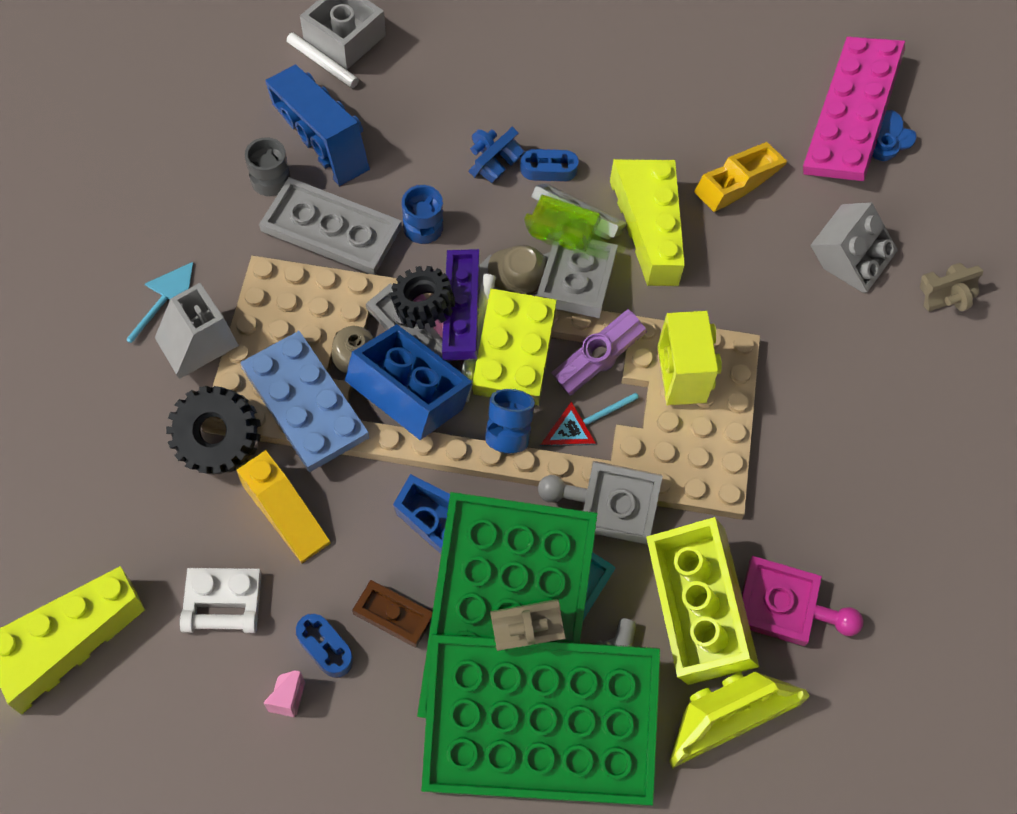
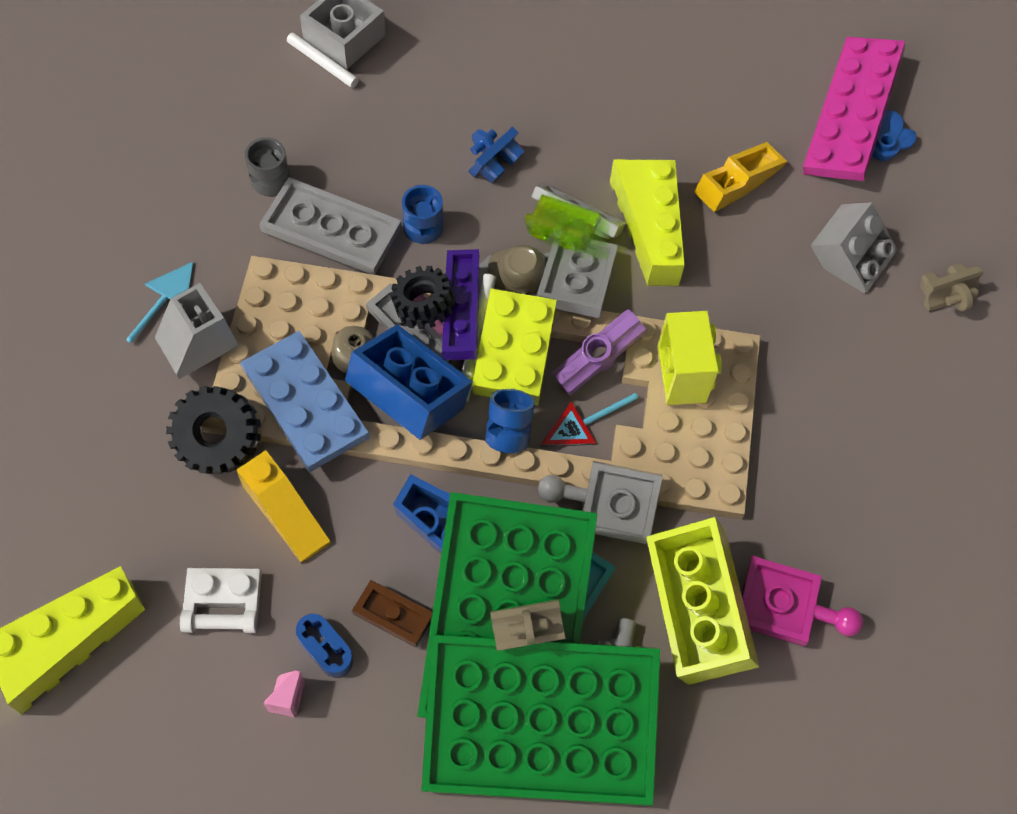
(320, 122): blue wedge -> none
(549, 165): blue beam -> none
(731, 711): neon yellow wedge -> none

